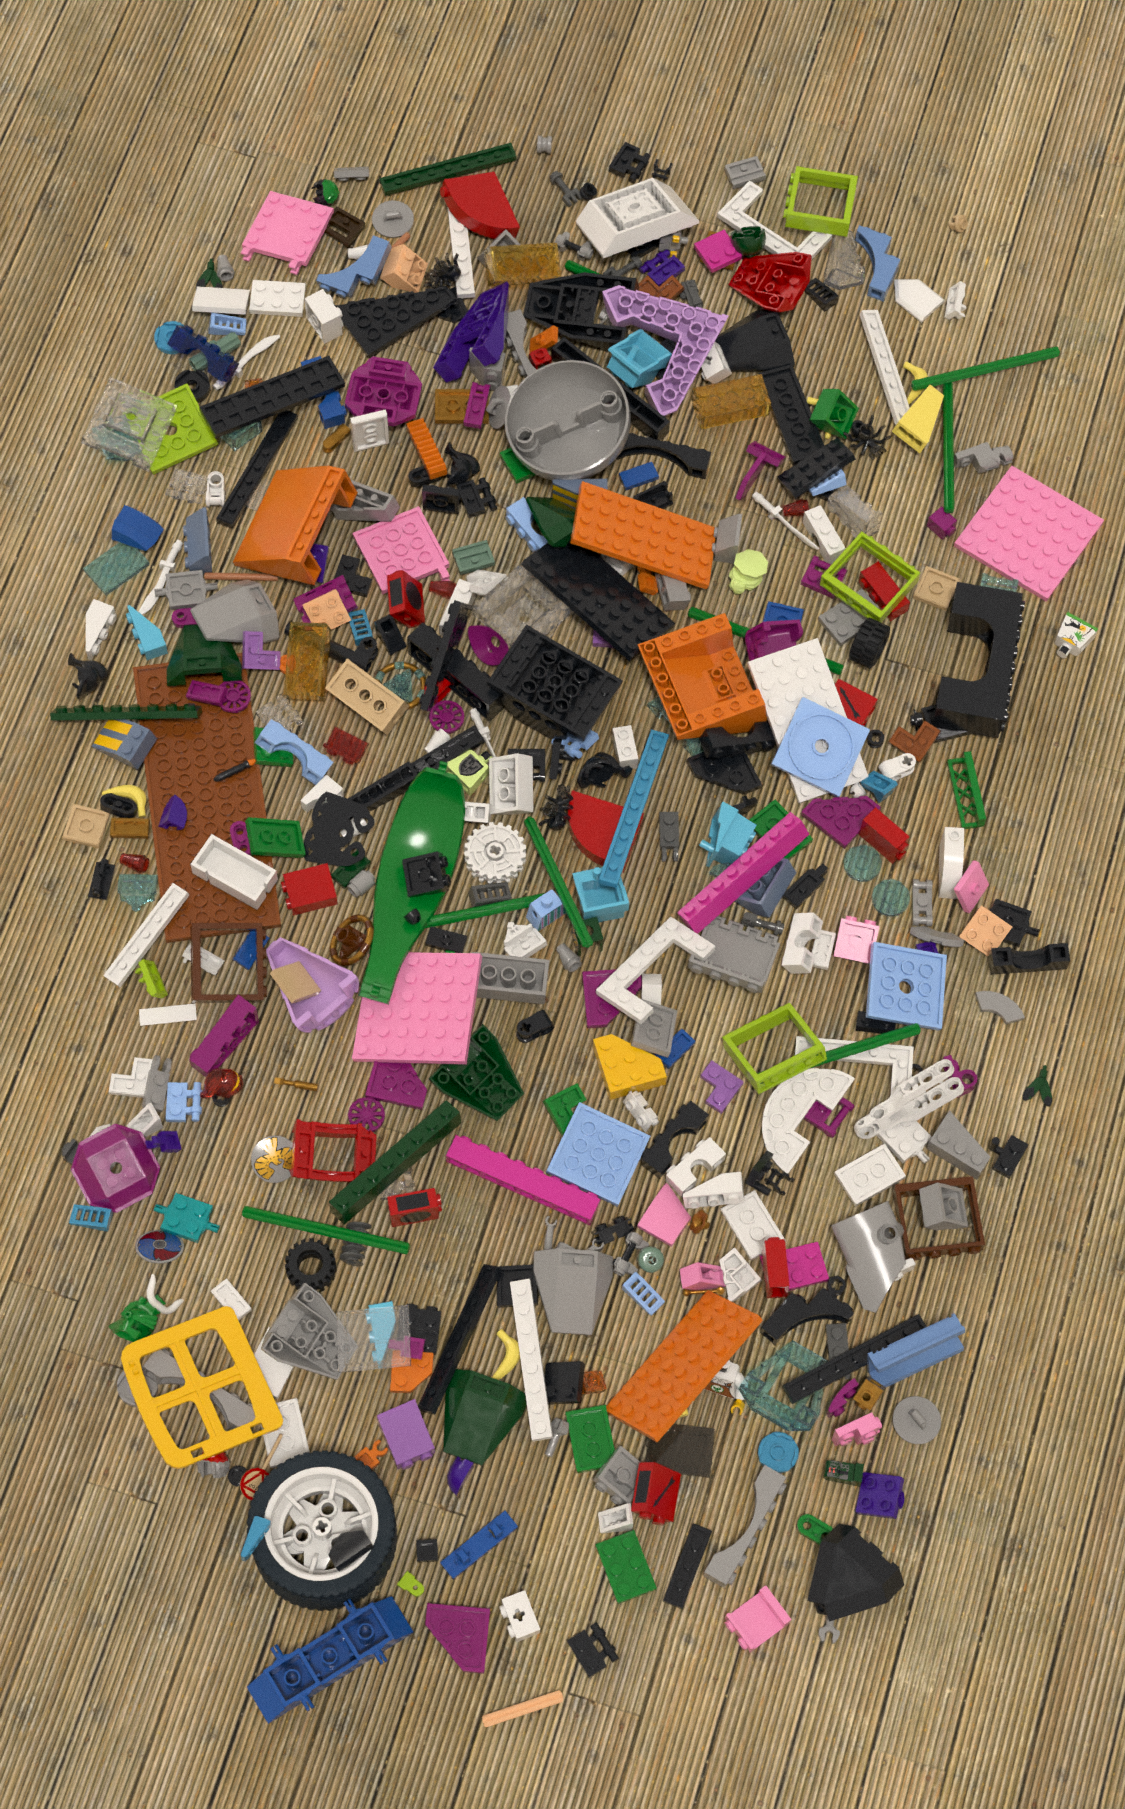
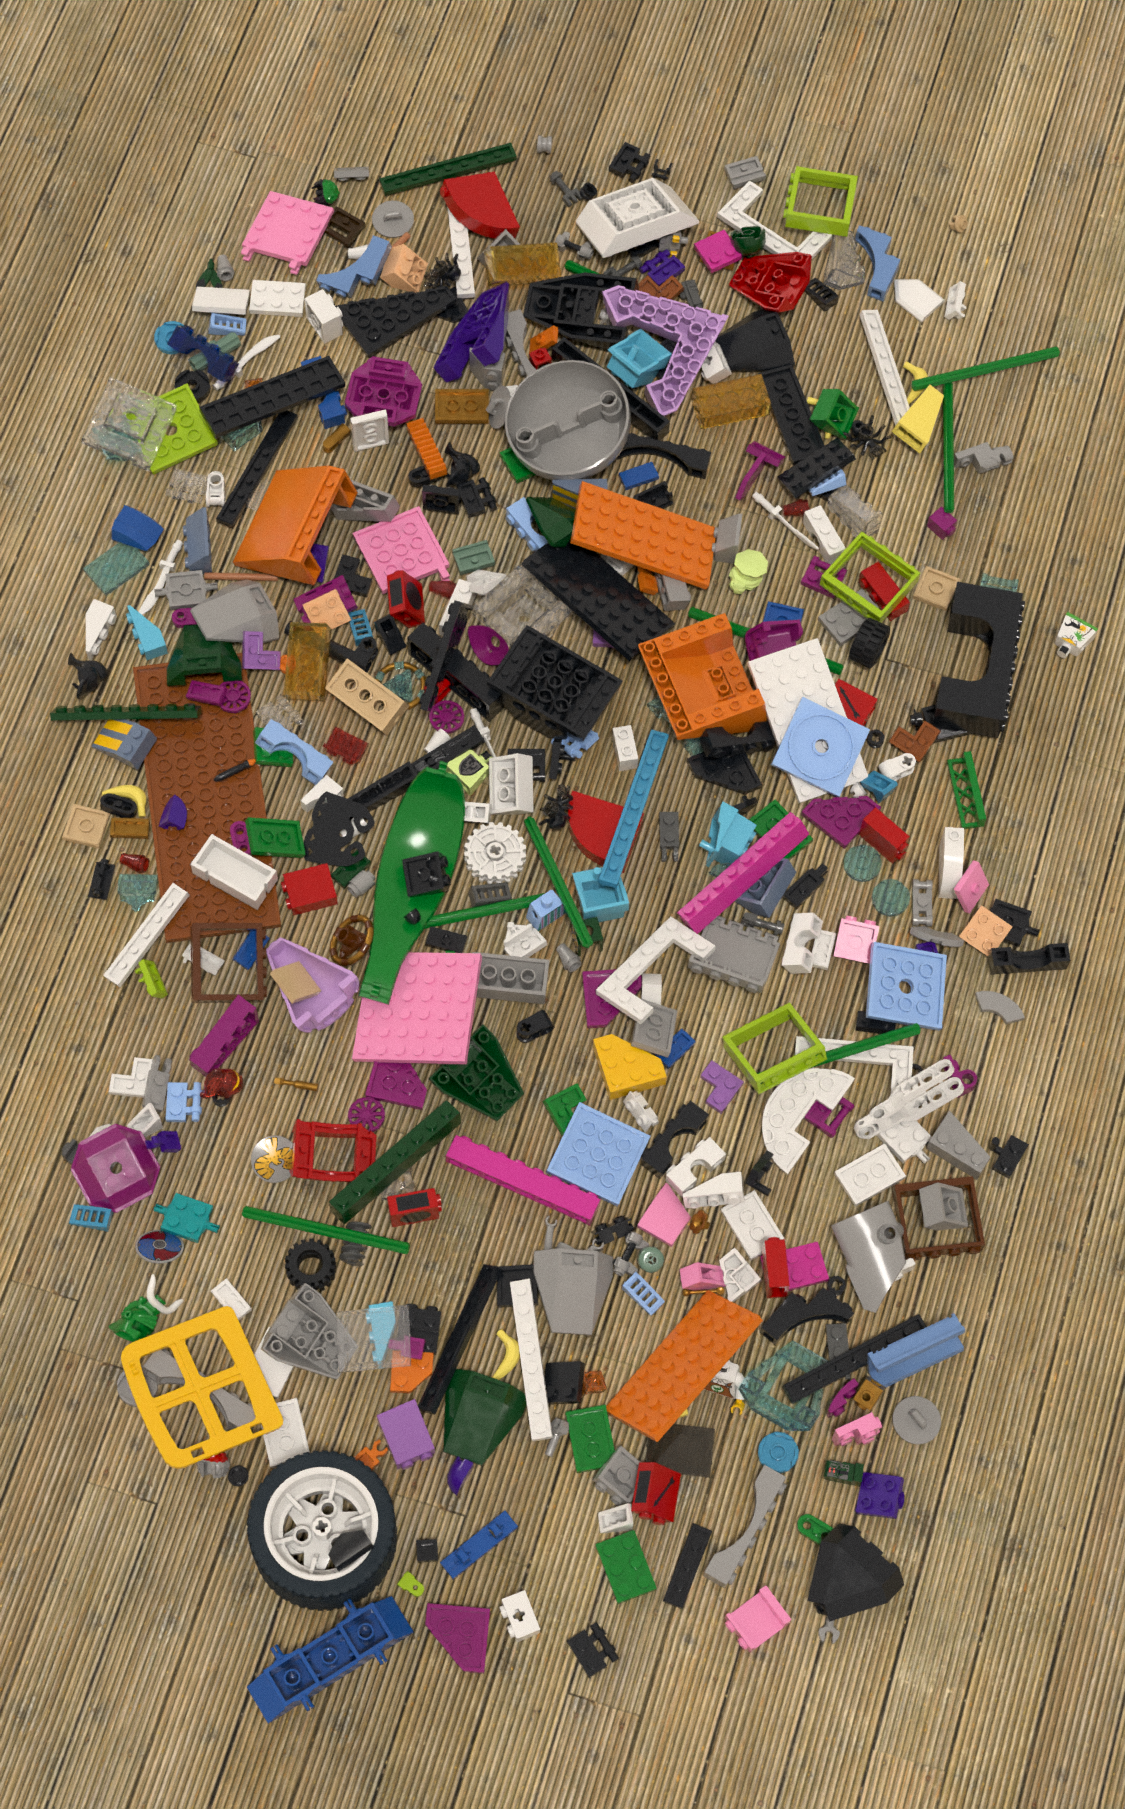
(167, 1014): white sticker -> none
(253, 1477): piece -> none
(256, 1533): dark azure slope -> none
(476, 405): magenta plate -> none
(522, 1708): light nougat axle -> none
(600, 769): black piece -> none
(781, 1176): black piece -> none
(1029, 533): bright pink plate -> none
(1039, 1084): dark green piece -> none

